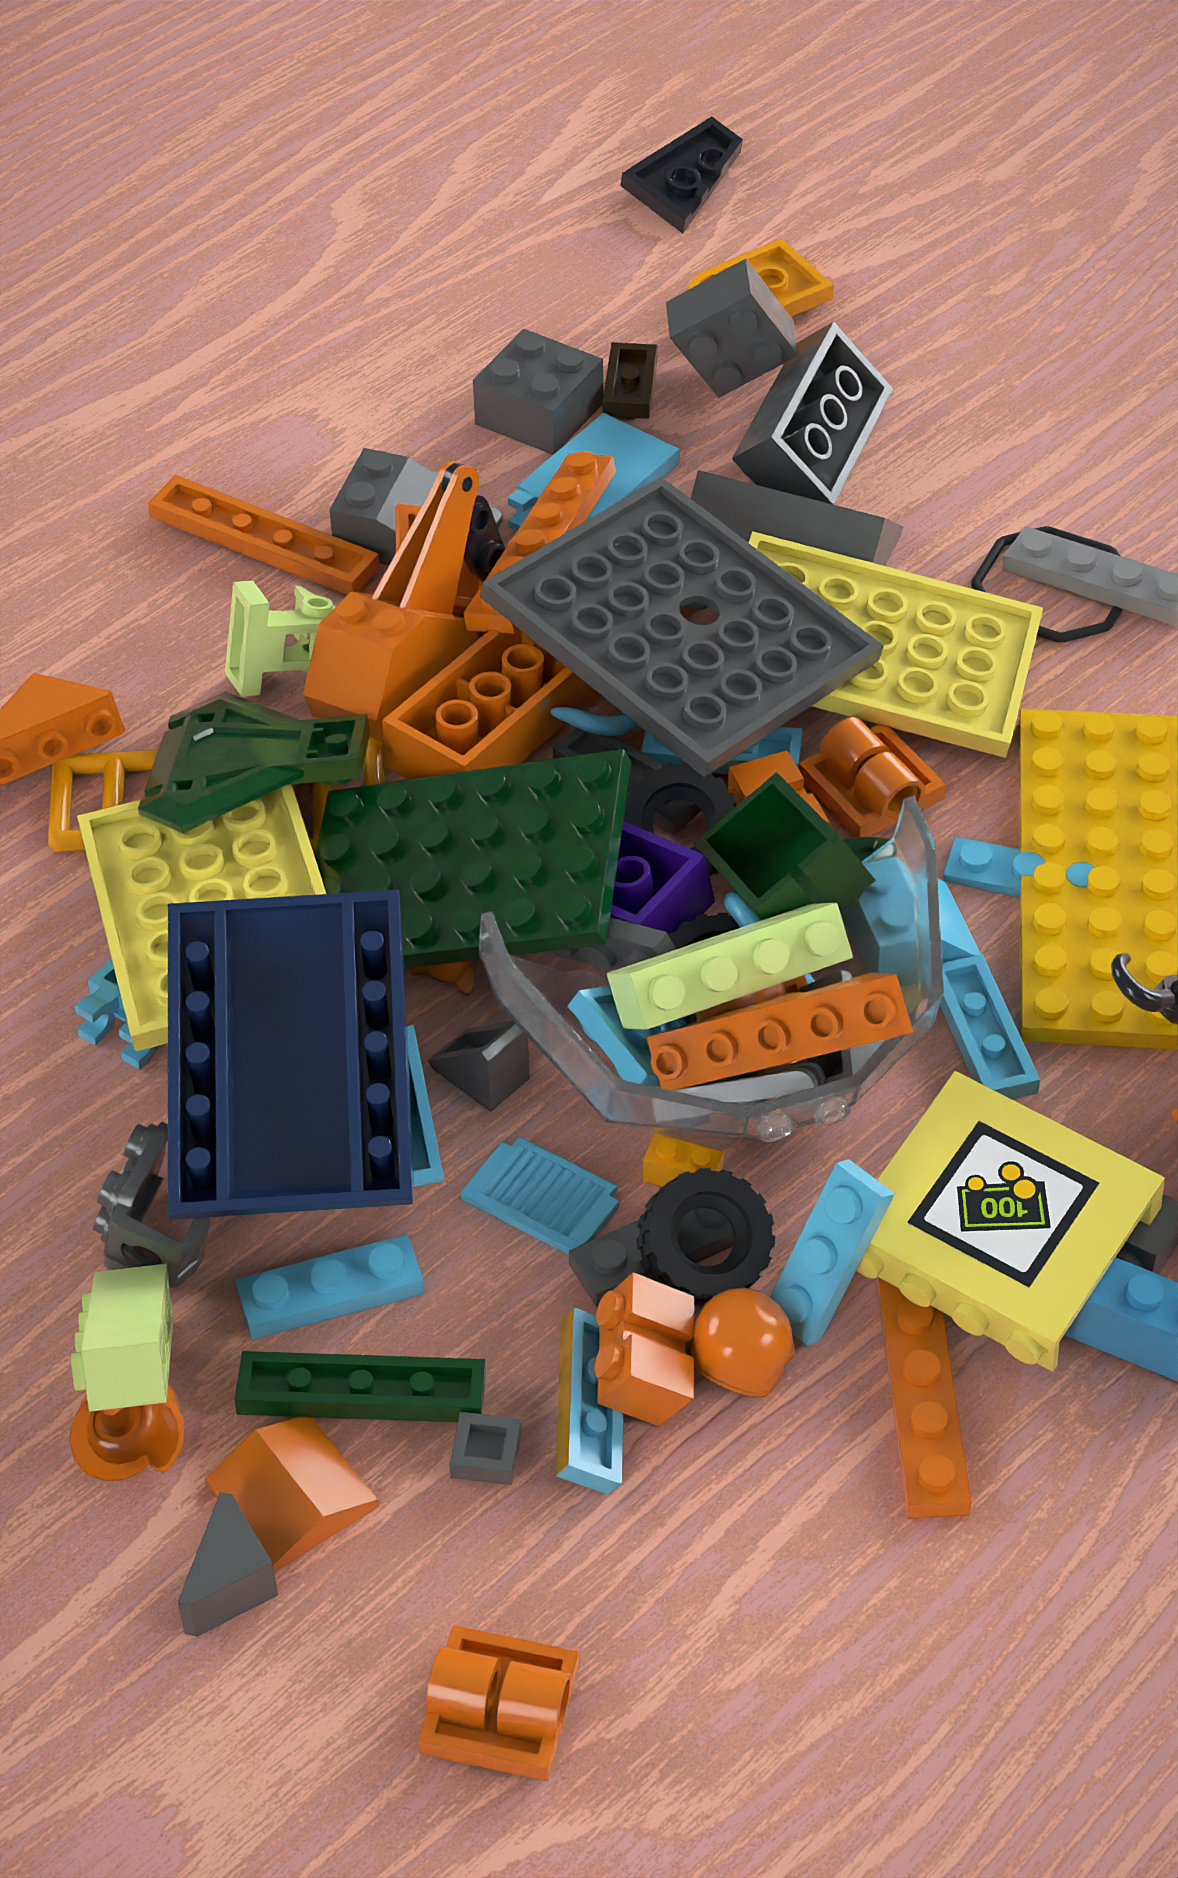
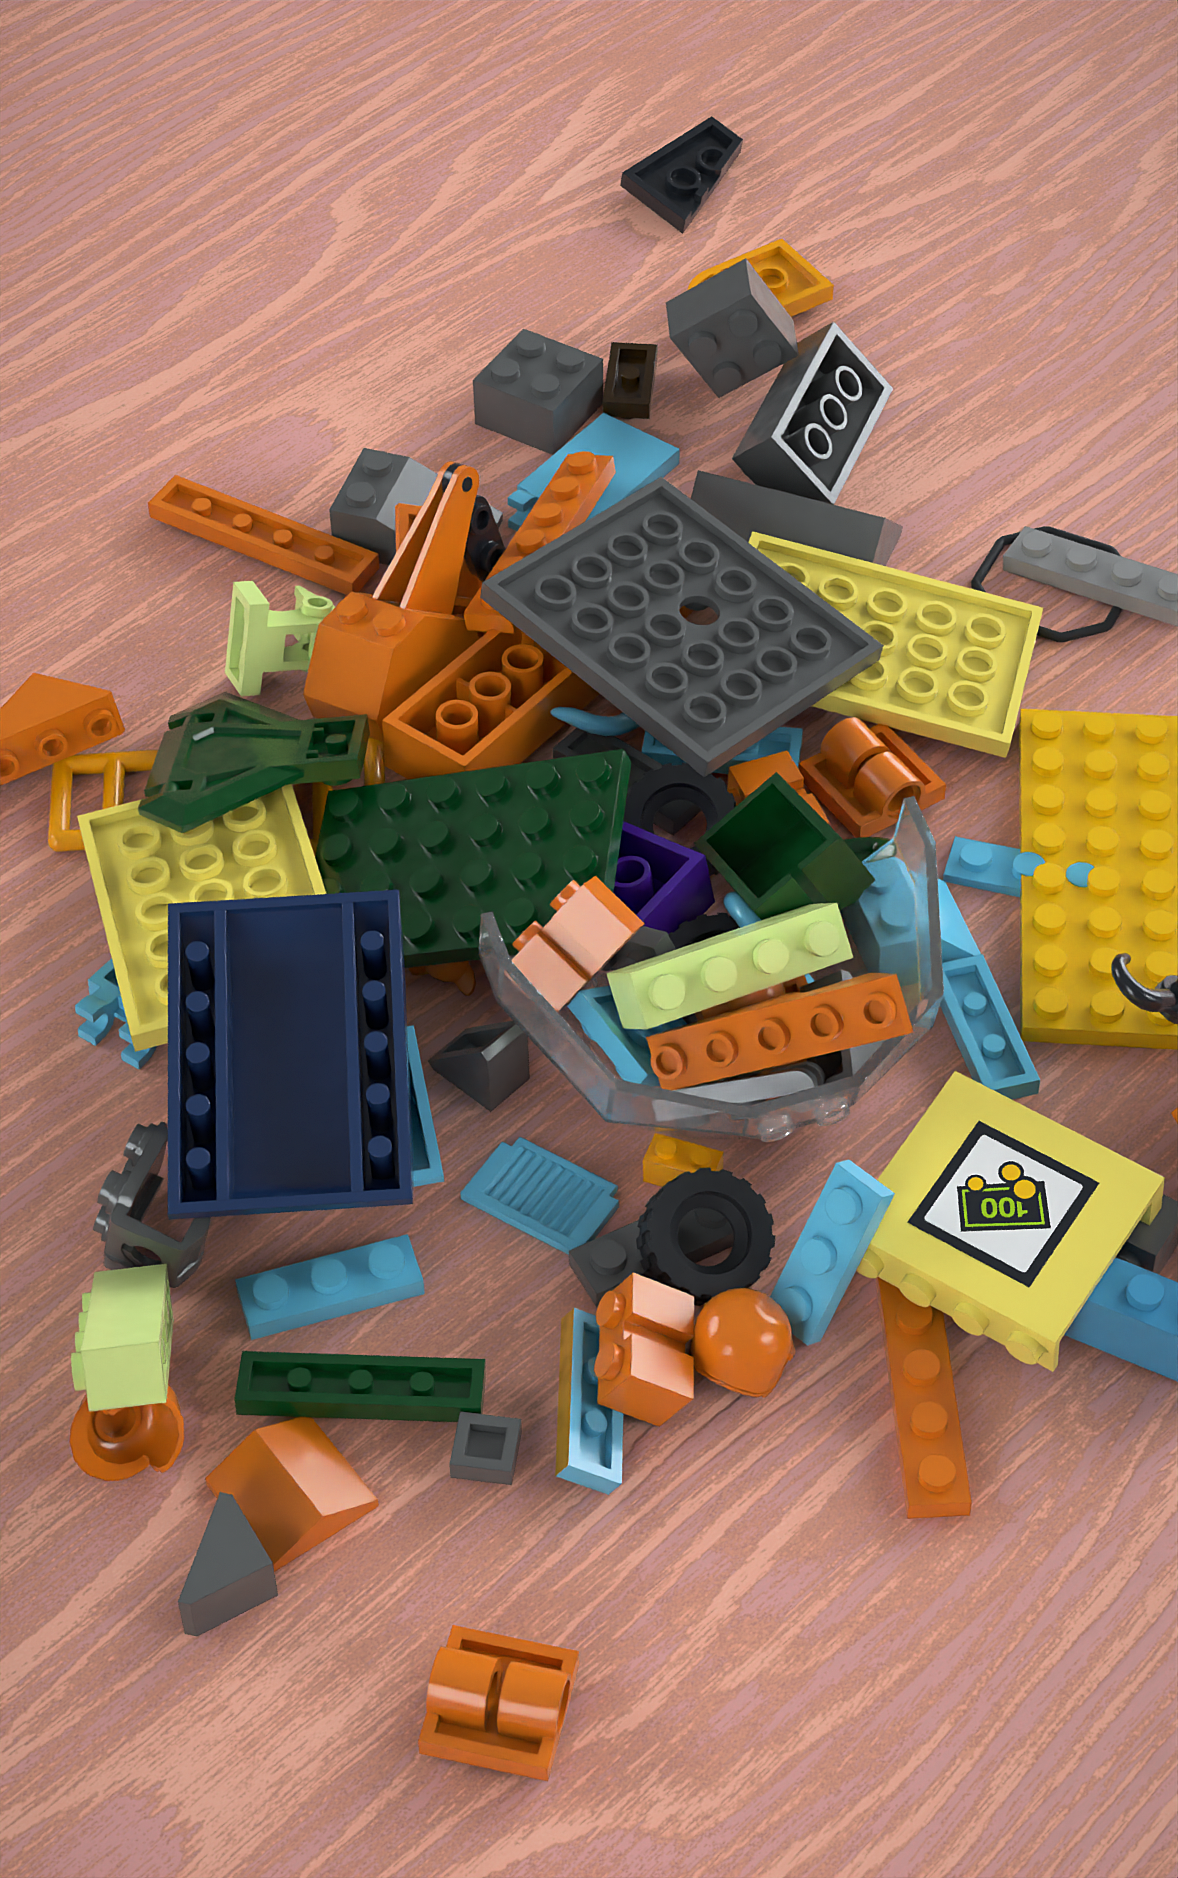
(576, 942): none -> brick

